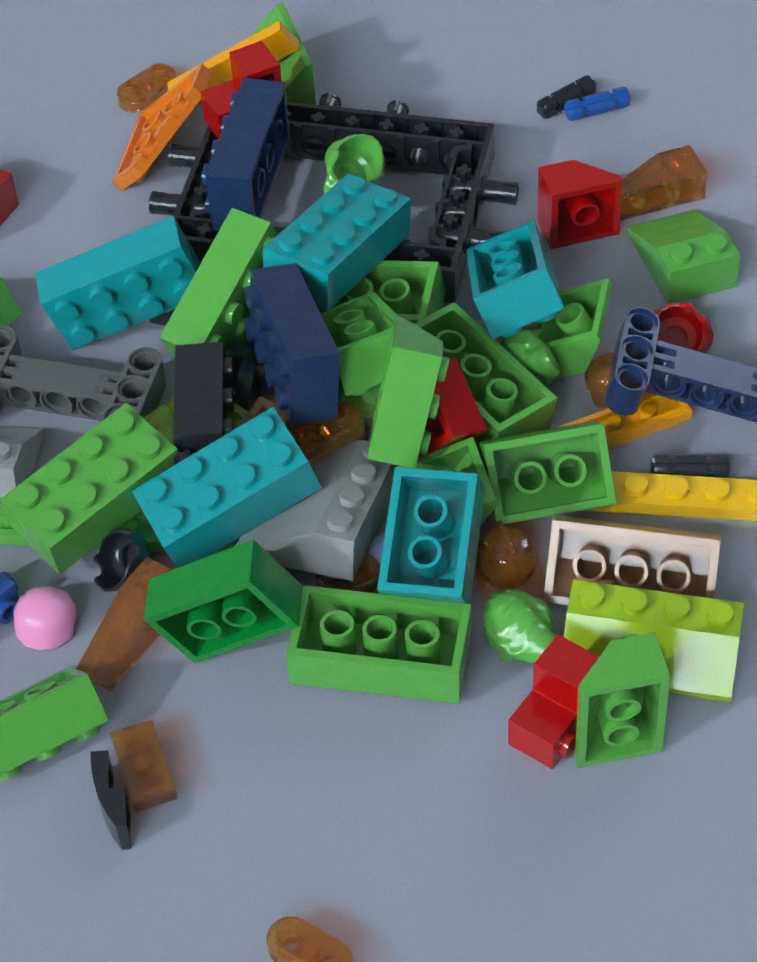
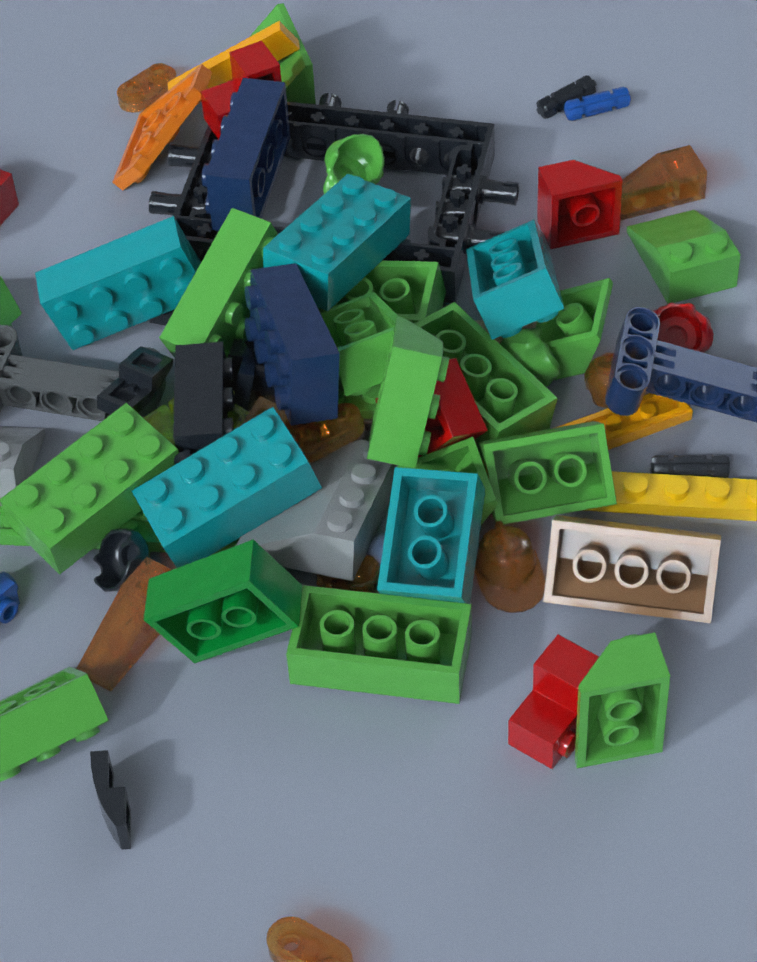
(44, 618): bright pink hair -> none
(137, 382): none -> black slope
(143, 765): clear orange plate -> none
(518, 625): bright green hair -> none
(693, 632): lime slope -> none

